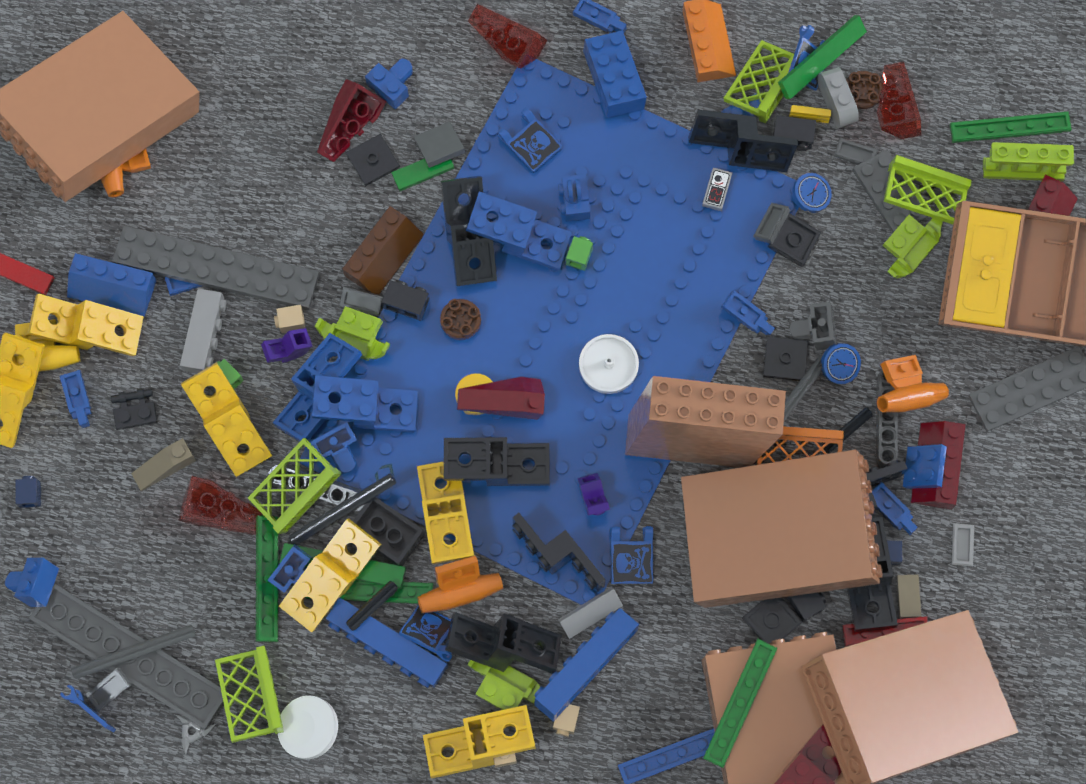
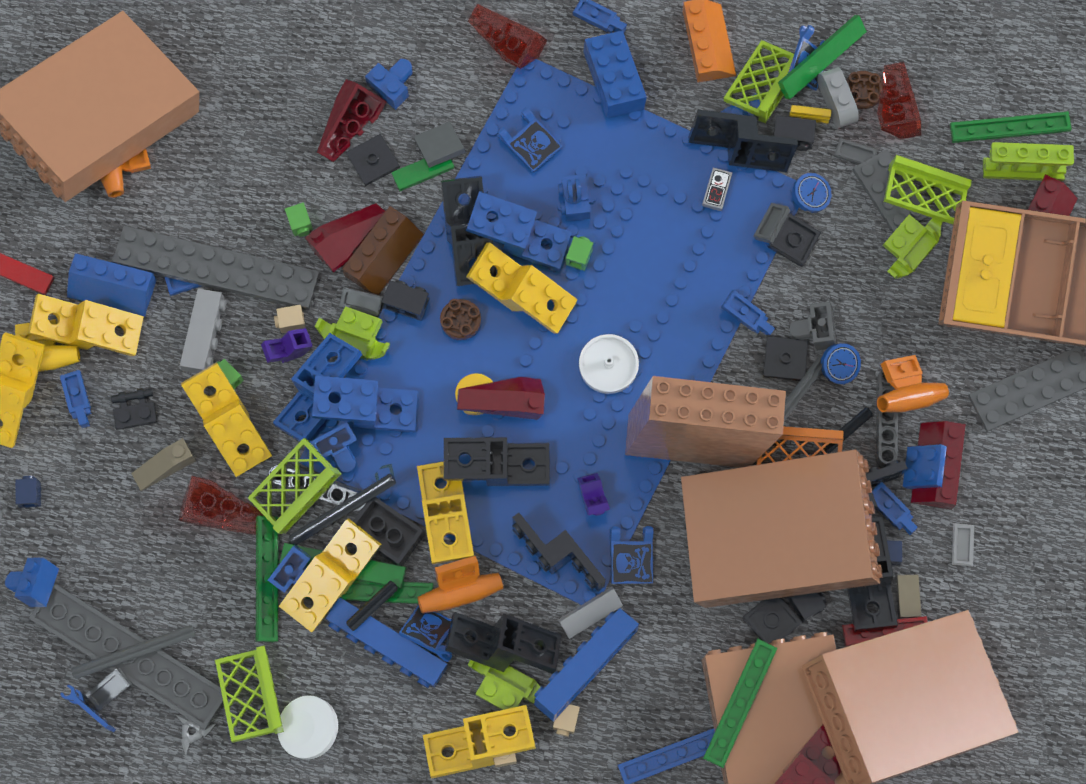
(299, 220): none -> bright green brick
(339, 238): none -> dark red wedge
(522, 288): none -> yellow bracket

